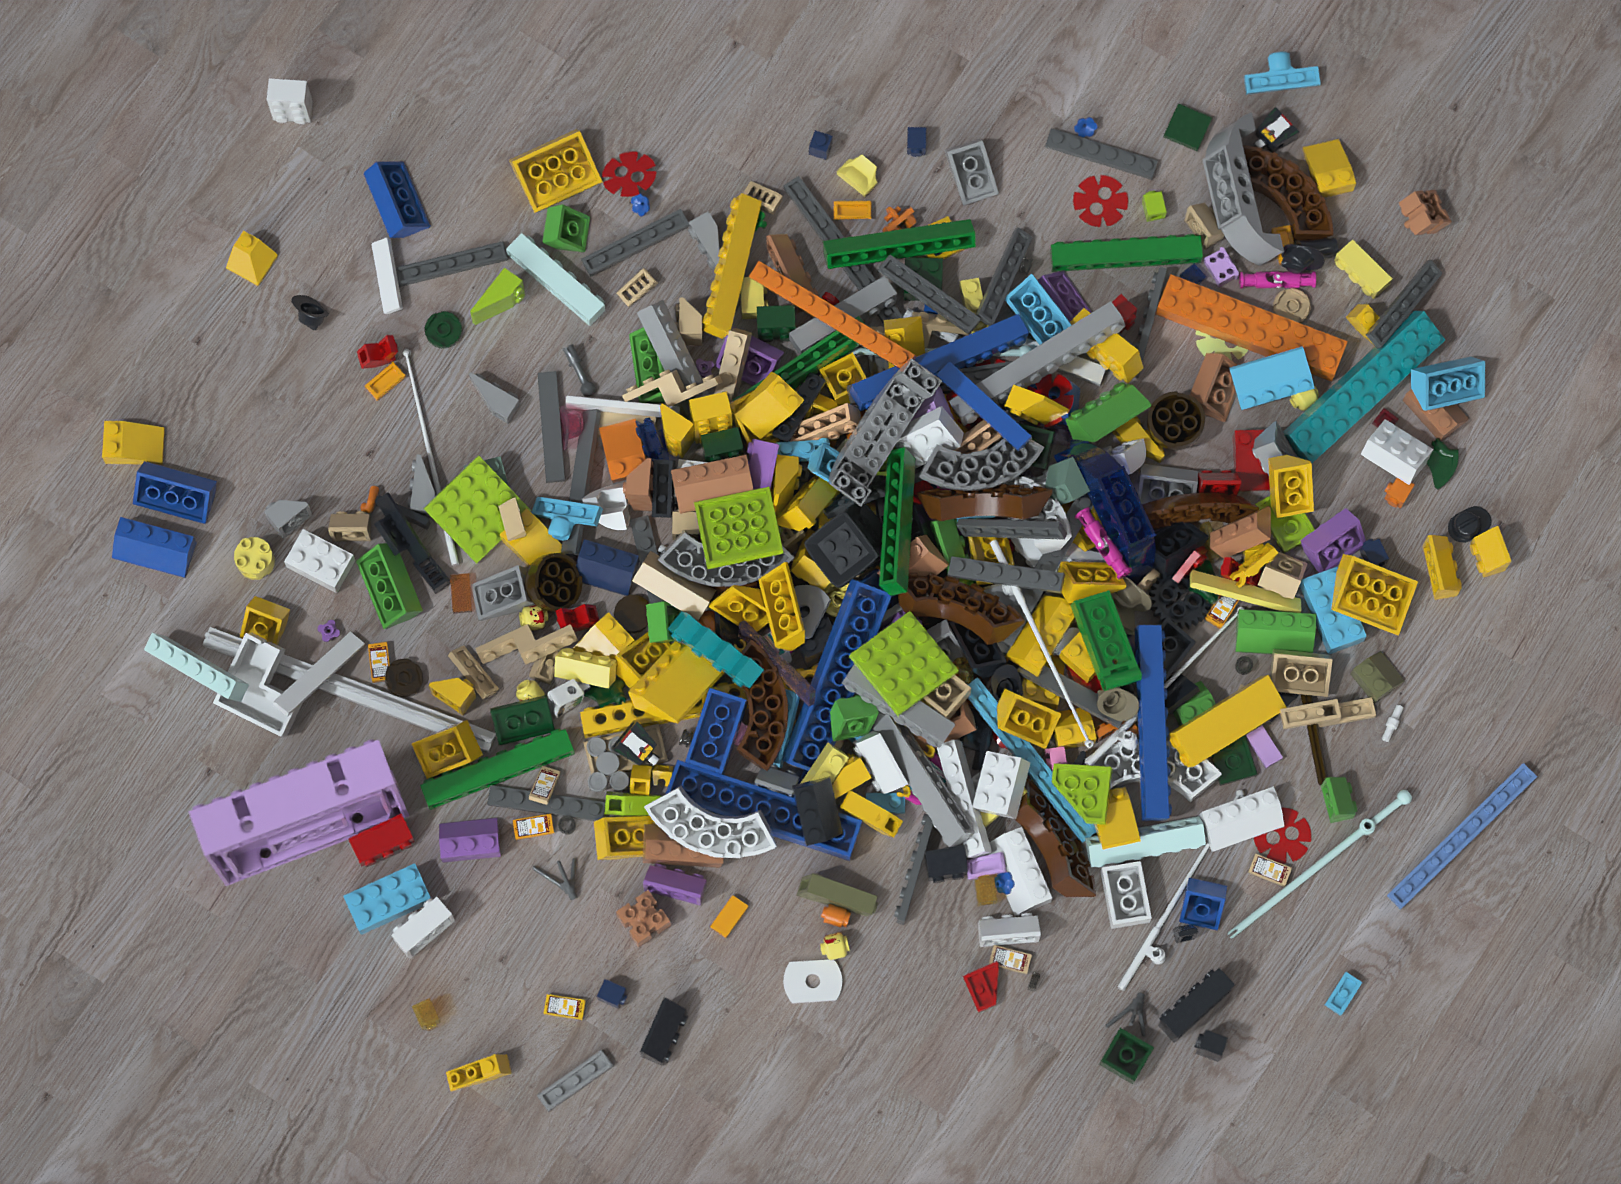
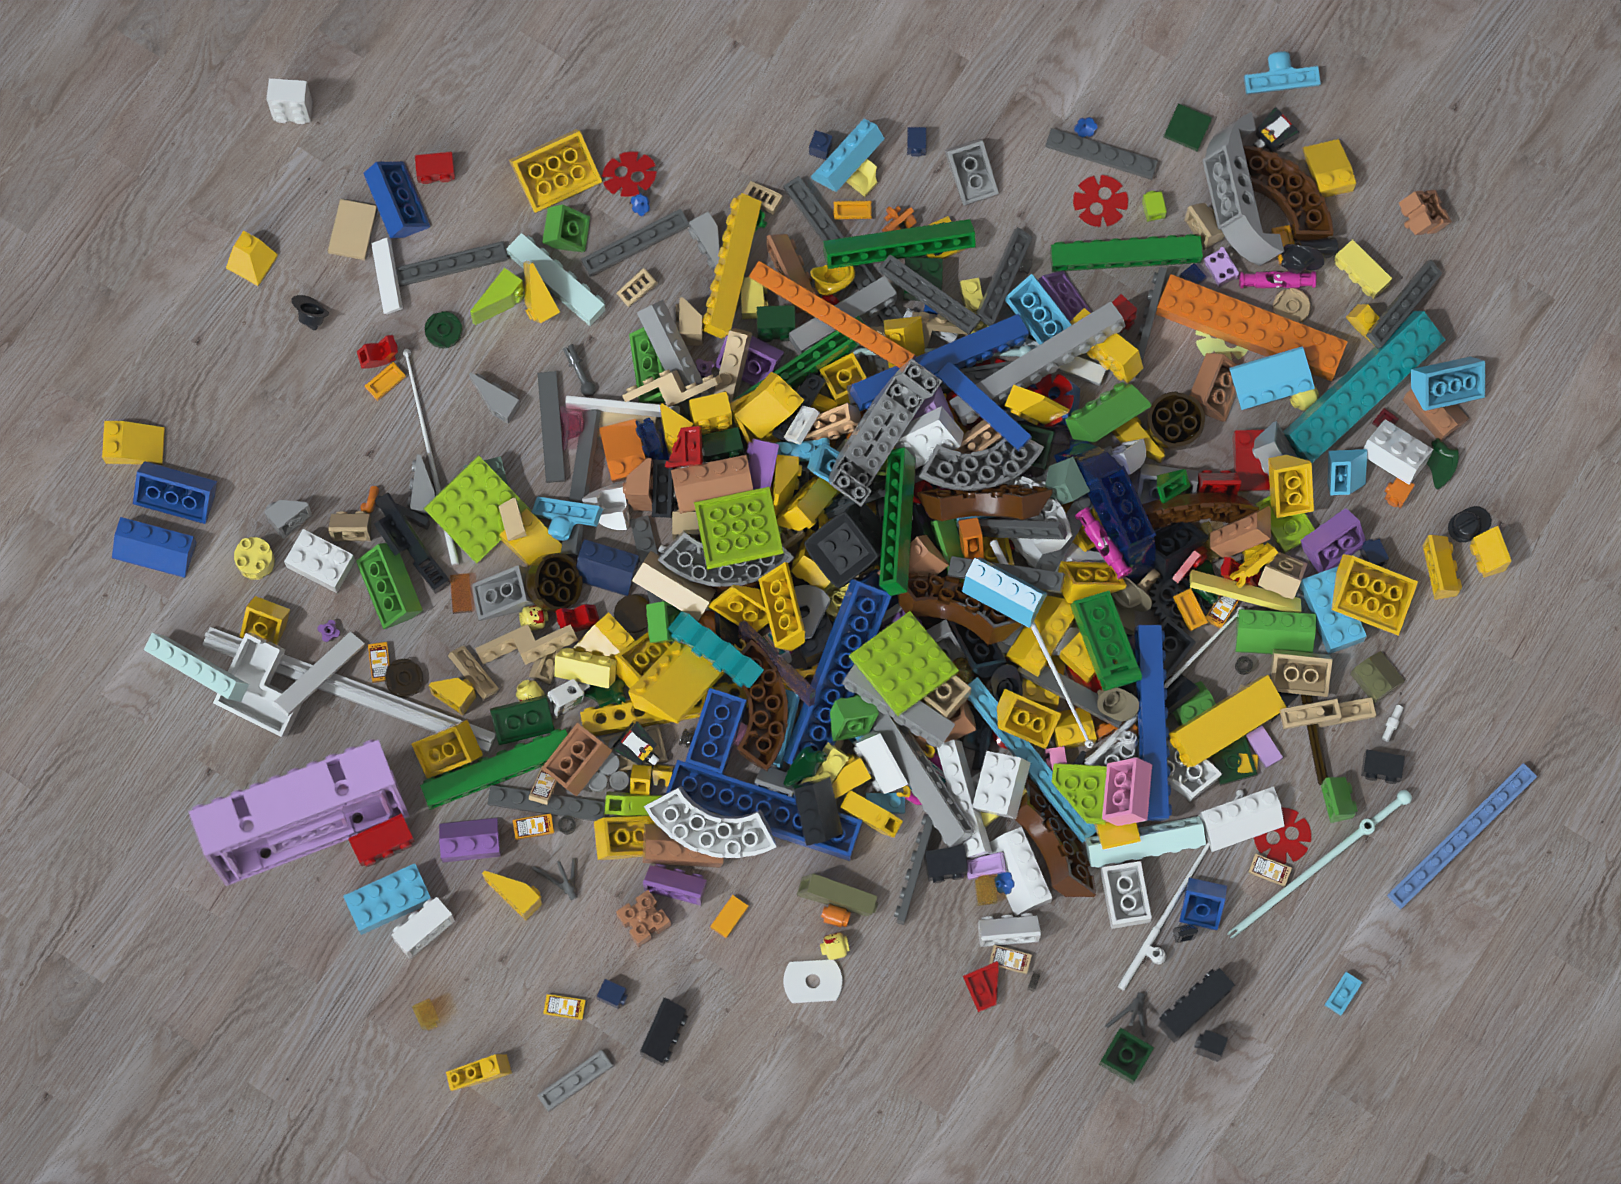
(352, 229): none -> tan tile
(434, 167): none -> red brick
(518, 895): none -> yellow slope
(537, 297): none -> yellow slope
(576, 759): none -> nougat slope
(687, 448): none -> red wing
(801, 425): none -> white plate
(804, 765): none -> dark green arm
(832, 280): none -> yellow piece
(849, 155): none -> medium azure slope
(971, 538): none -> orange brick
(1003, 591): none -> medium azure slope
(1127, 791): none -> bright pink brick
(1172, 484): none -> green slope
(1190, 609): none -> light orange tile
(1245, 766): none -> yellow tile
(1346, 471): none -> medium azure slope
(1382, 766): none -> black brick

